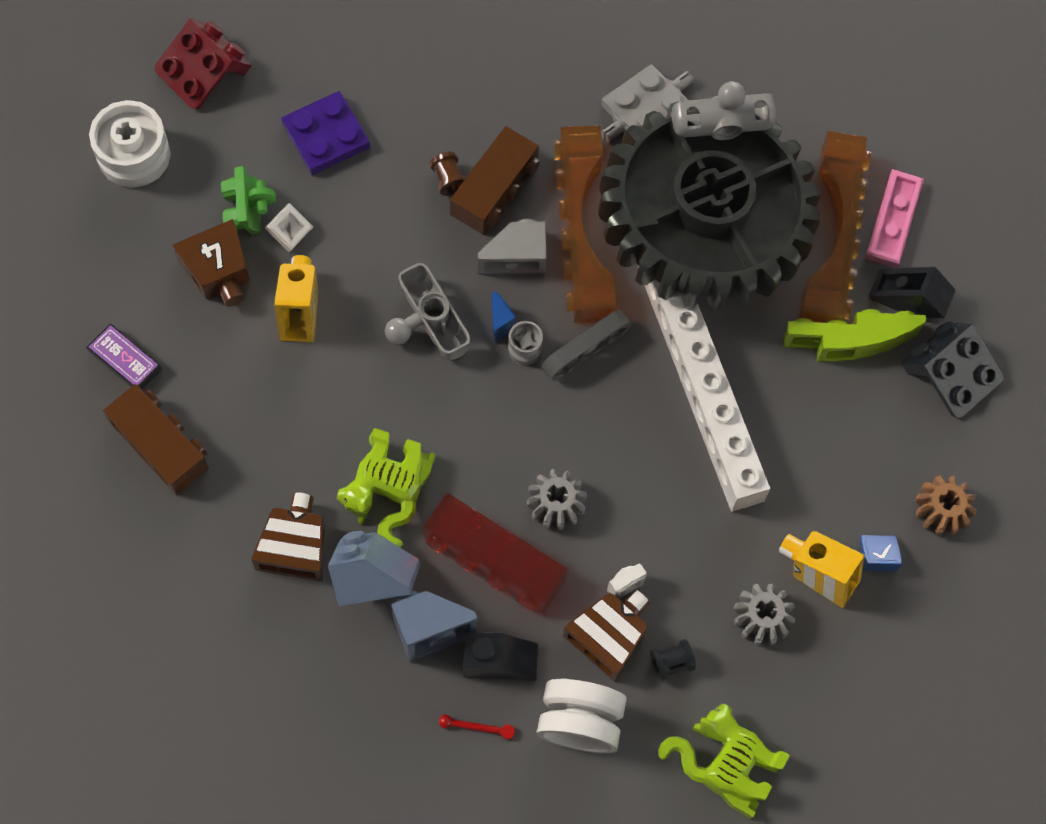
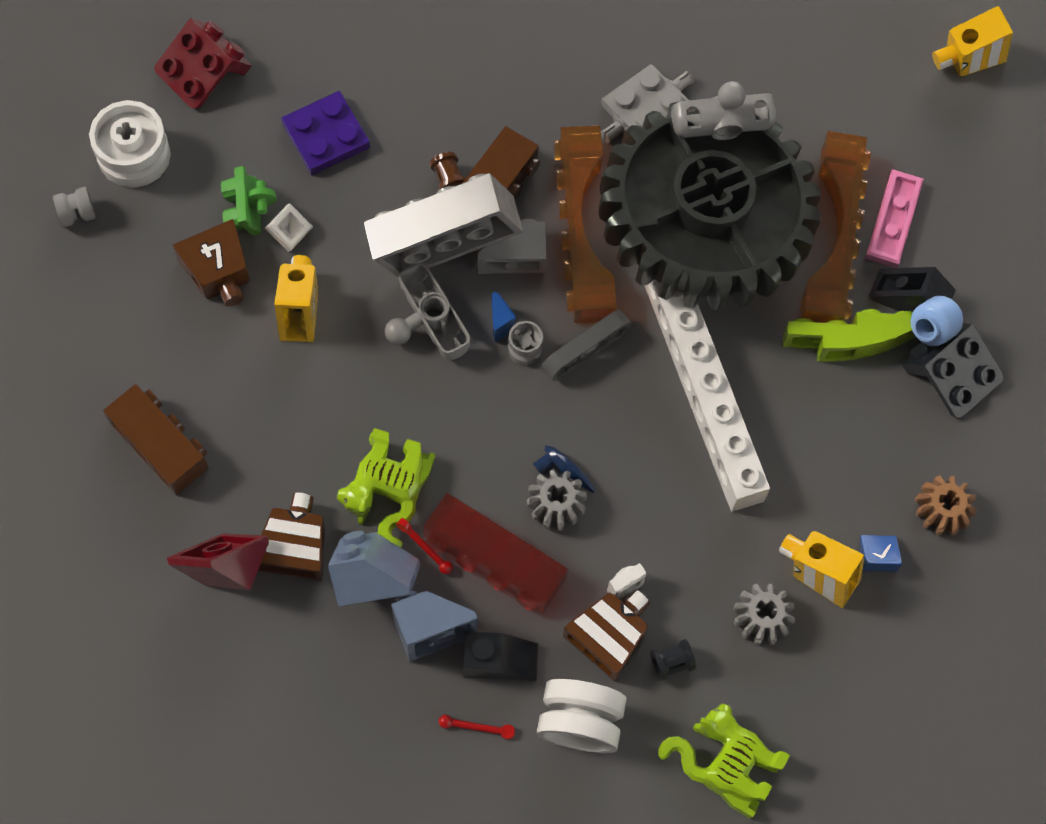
(74, 207): none -> light grey wheel
(124, 357): tile -> none
(223, 560): none -> dark red slope
(444, 225): none -> brick
(444, 566): none -> red hinge
(555, 457): none -> dark blue bar
(936, 320): none -> light blue head
(976, 44): none -> yellow torso

